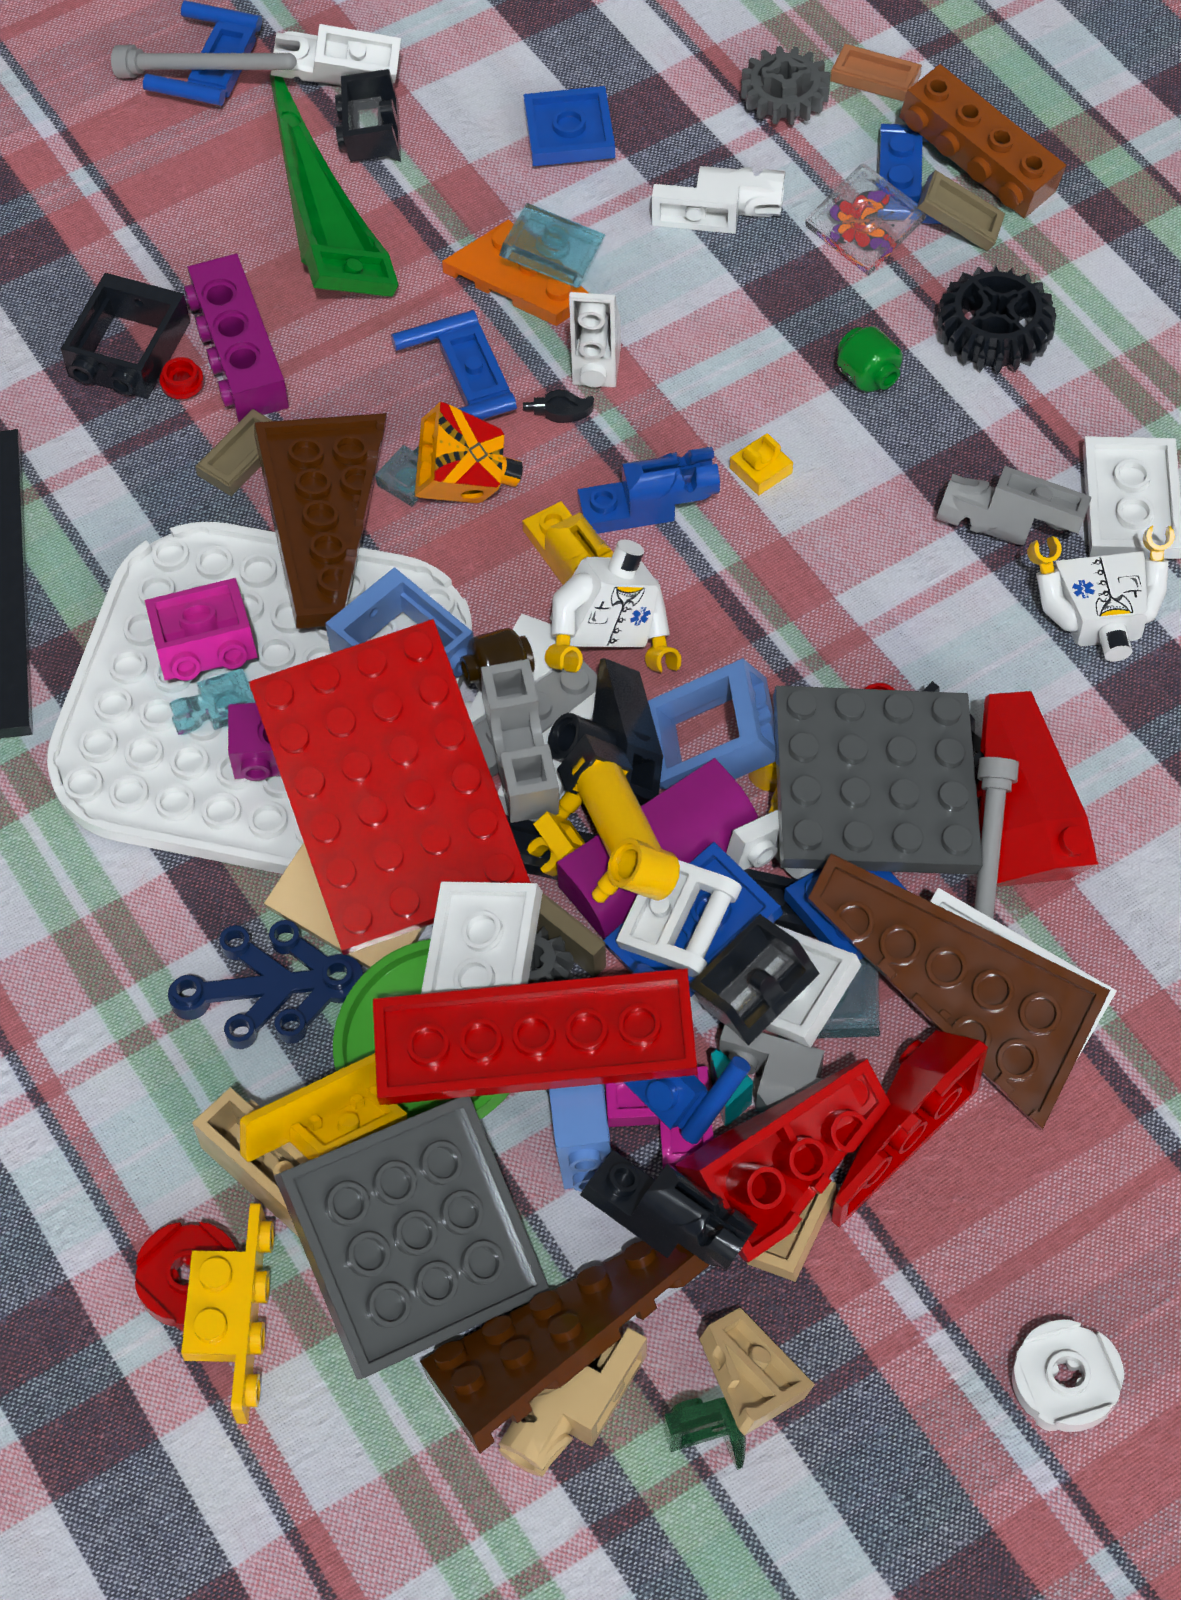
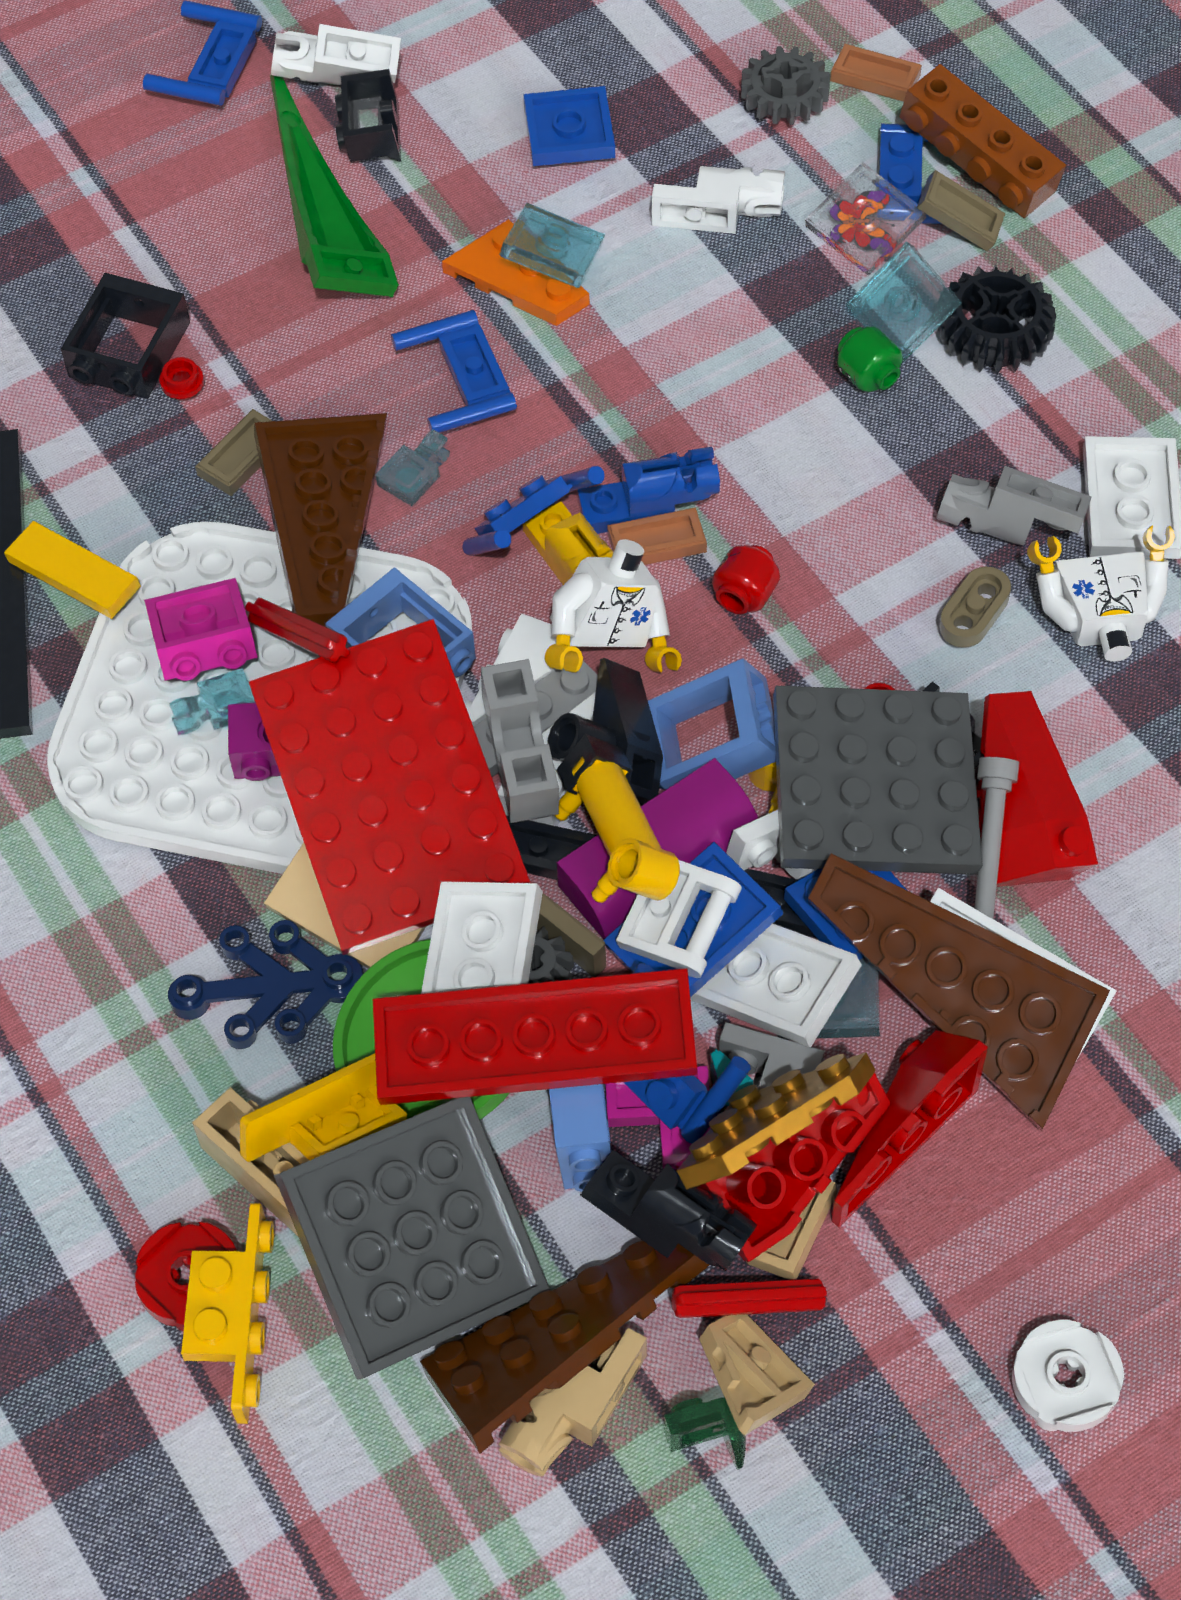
(72, 569): none -> yellow tile
(129, 61): light grey piece -> none
(236, 336): magenta brick -> none
(297, 629): none -> red axle
(461, 457): light orange torso -> none
(494, 649): dark brown head -> none
(535, 497): none -> blue plate
(558, 836): yellow tile -> none
(561, 406): black piece -> none
(594, 339): white slope -> none
(663, 535): none -> nougat tile
(745, 579): none -> red head
(748, 1298): none -> red axle
(754, 978): black window -> none
(761, 464): yellow tile -> none
(771, 1114): none -> pearl gold plate
(904, 300): none -> clear light blue plate
(972, 610): none -> dark tan plate

